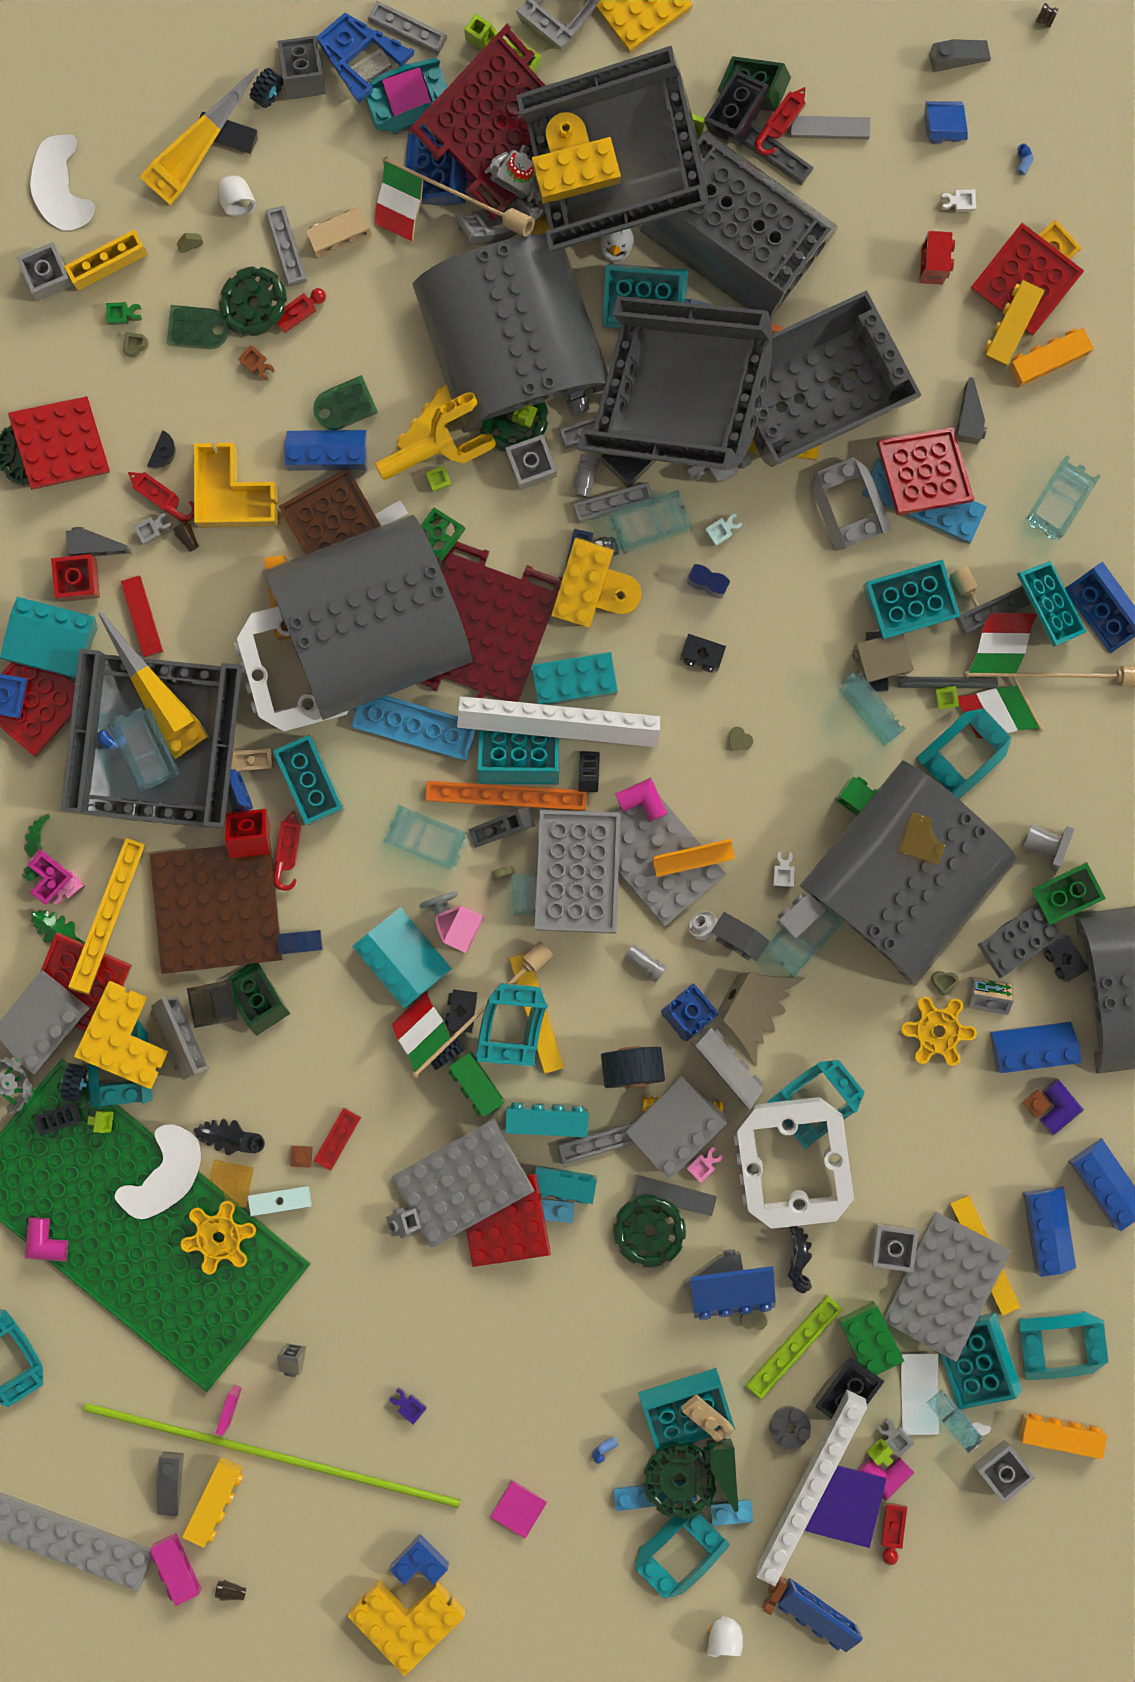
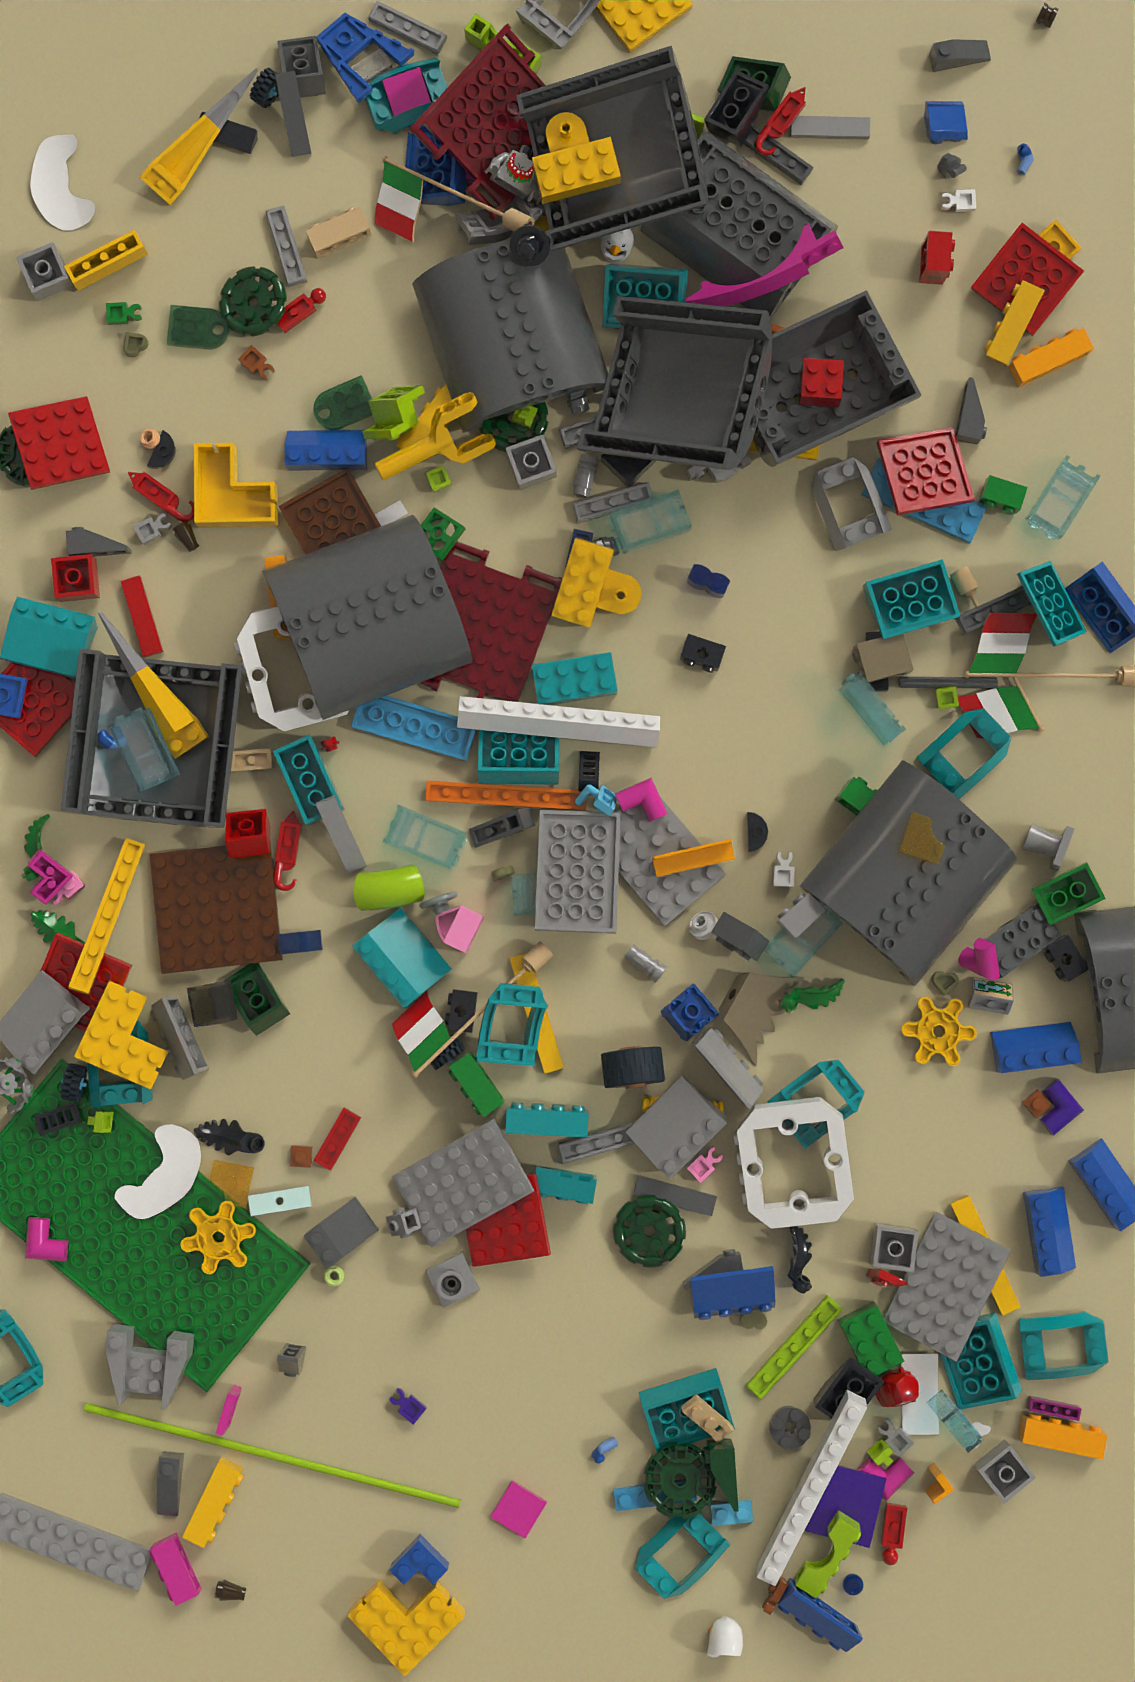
(146, 439): none -> light nougat plate
(146, 1368): none -> light grey wedge
(189, 241): olive tile -> none
(234, 189): white piece -> none
(238, 793): blue slope -> none
(293, 113): none -> dark grey tile
(329, 744): none -> red plate
(329, 1280): none -> yellowish green plate
(340, 1232): none -> dark grey slope
(341, 834): none -> light grey tile
(388, 888): none -> lime brick
(393, 412): none -> lime bracket
(457, 1270): none -> light grey plant
(530, 245): none -> black plate
(558, 1210): medium azure plate -> none
(604, 798): none -> medium azure plate
(721, 531): light aqua plate -> none
(739, 739): olive tile -> none
(756, 831): none -> black plate
(805, 254): none -> dark pink slope
(812, 996): none -> green plant
(814, 1575): none -> lime arch
(821, 382): none -> red brick
(853, 1584): none -> clear blue plate
(882, 1278): none -> red plate
(898, 1388): none -> red helmet
(940, 1488): none -> light orange panel
(951, 166): none -> dark grey piece
(981, 959): none -> dark pink brick
(1002, 495): none -> green brick
(1053, 1408): none -> magenta piece

